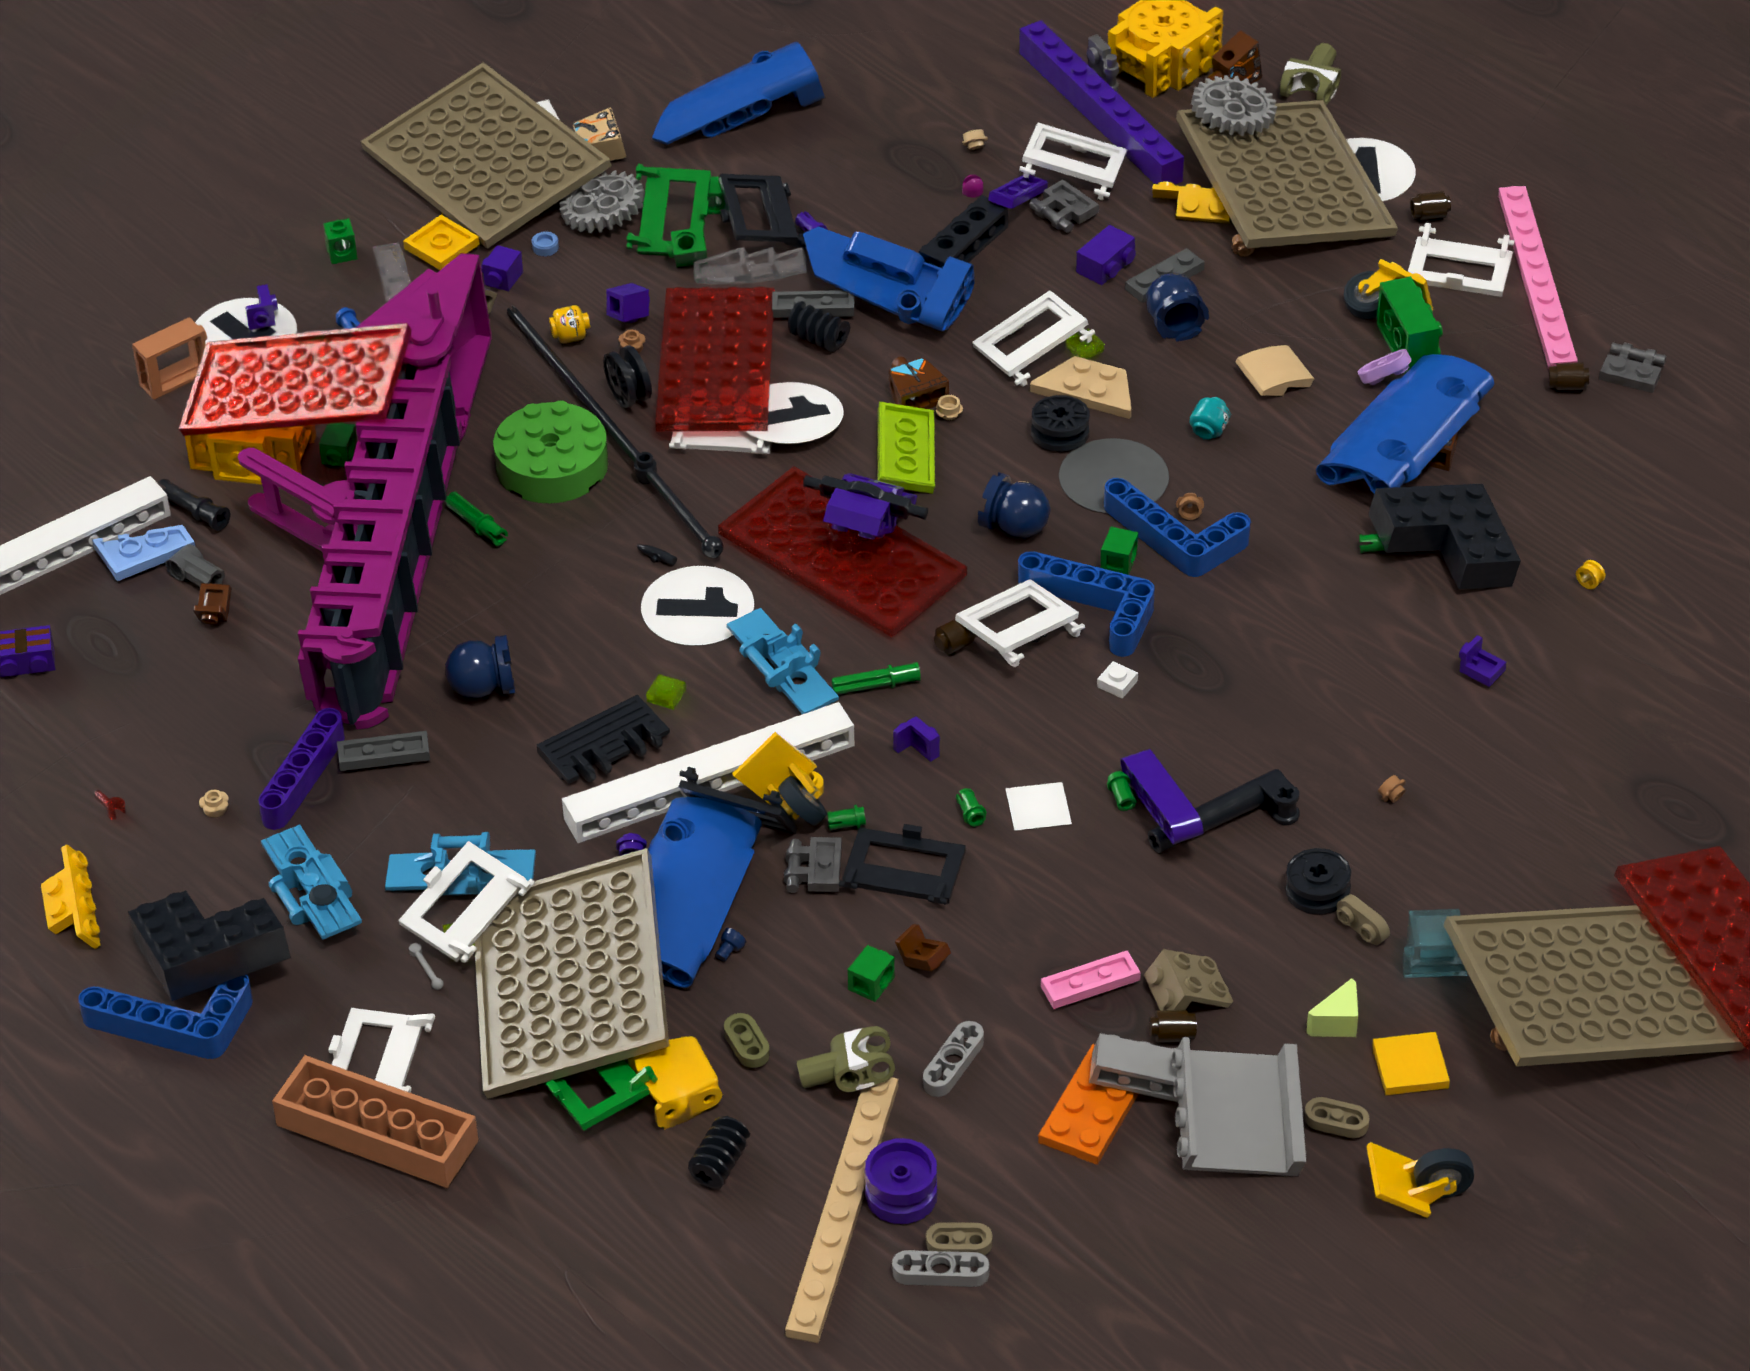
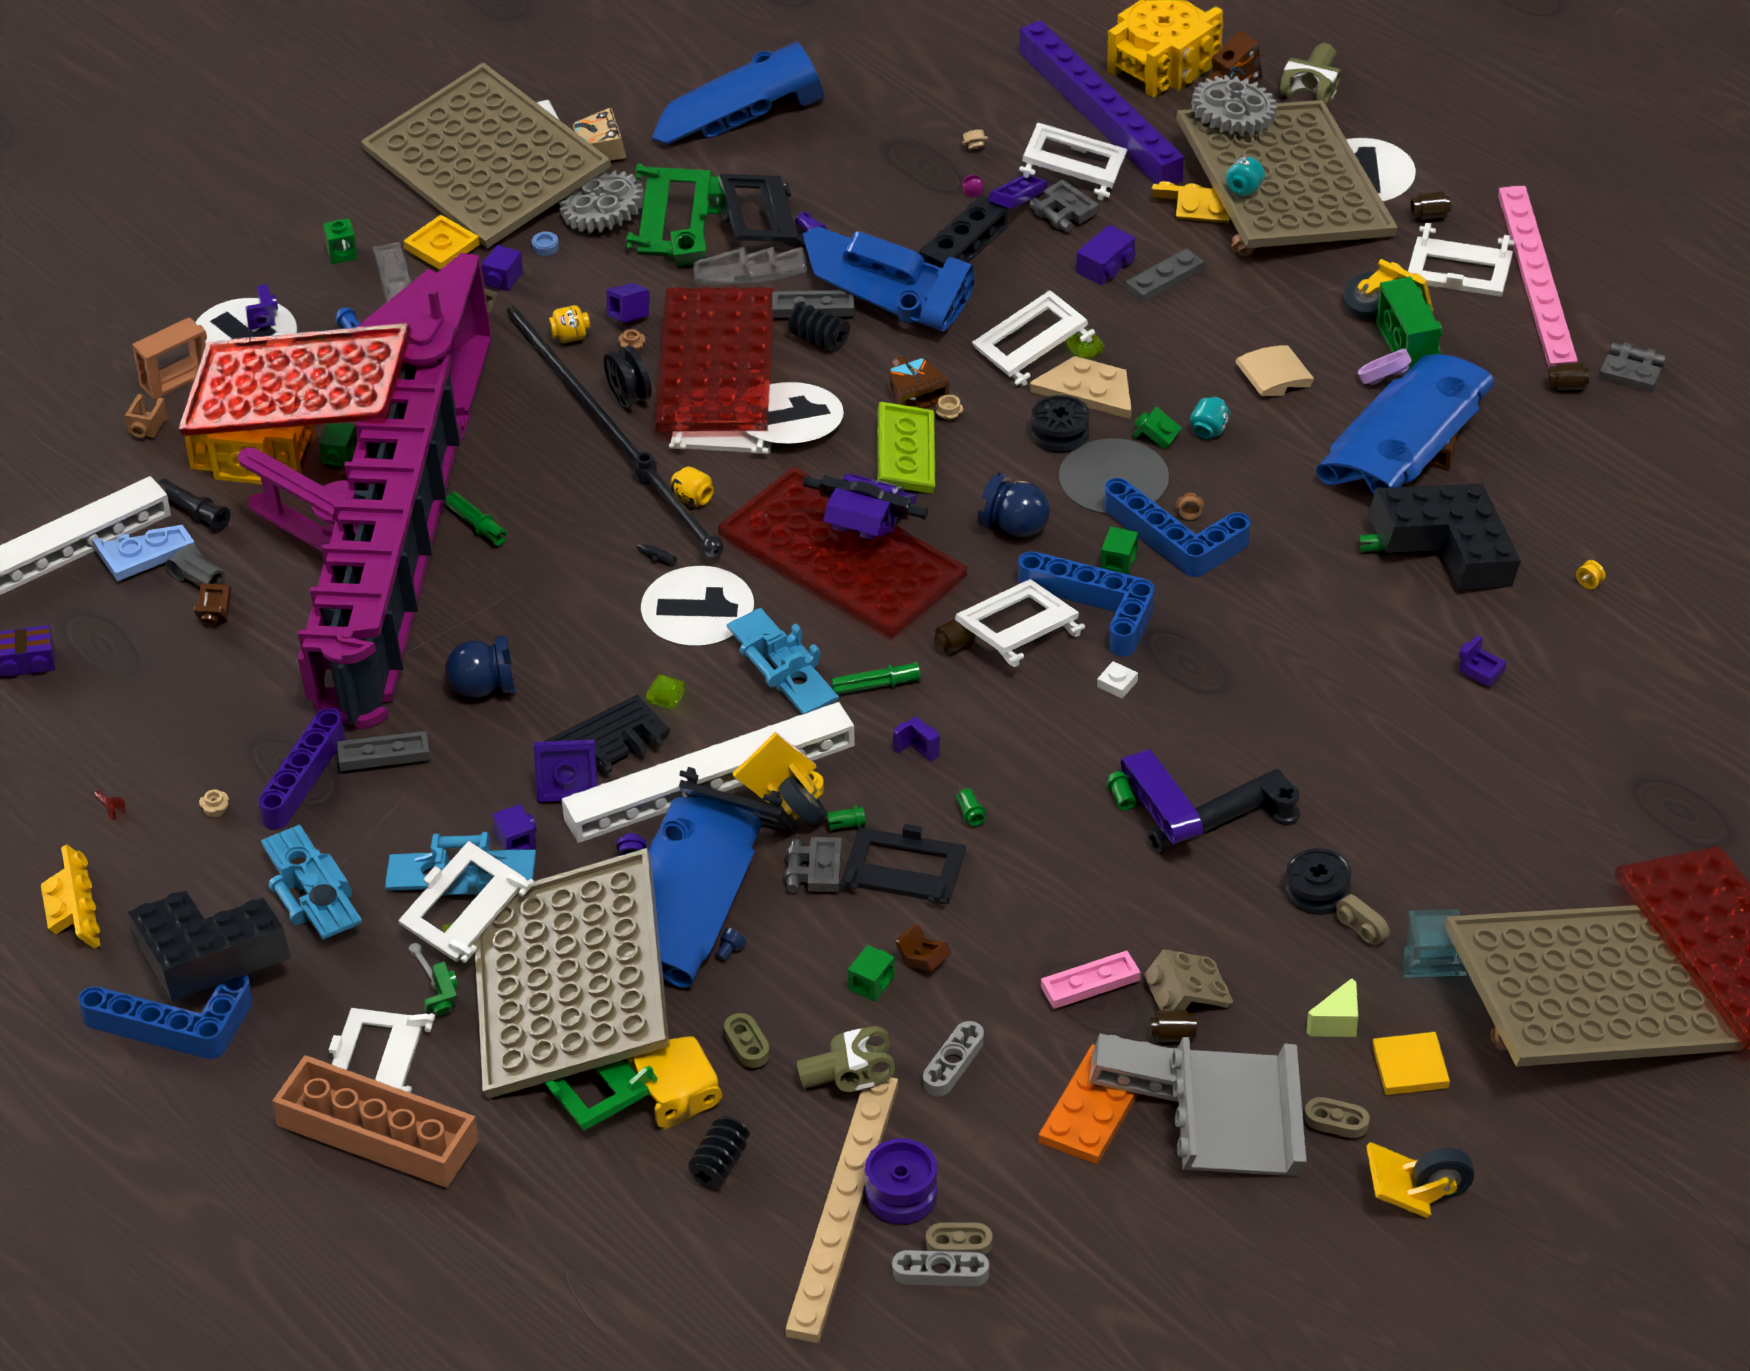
(145, 423): none -> medium nougat window
(445, 983): none -> green bracket
(515, 829): none -> dark purple brick
(550, 452): bright green brick -> none
(564, 768): none -> dark purple plate
(692, 487): none -> yellow head
(1038, 806): white sticker -> none
(1103, 61): flat silver plate -> none
(1157, 427): none -> green bracket
(1176, 307): dark blue tile -> none
(1245, 176): none -> teal head
(1392, 789): medium nougat plate -> none

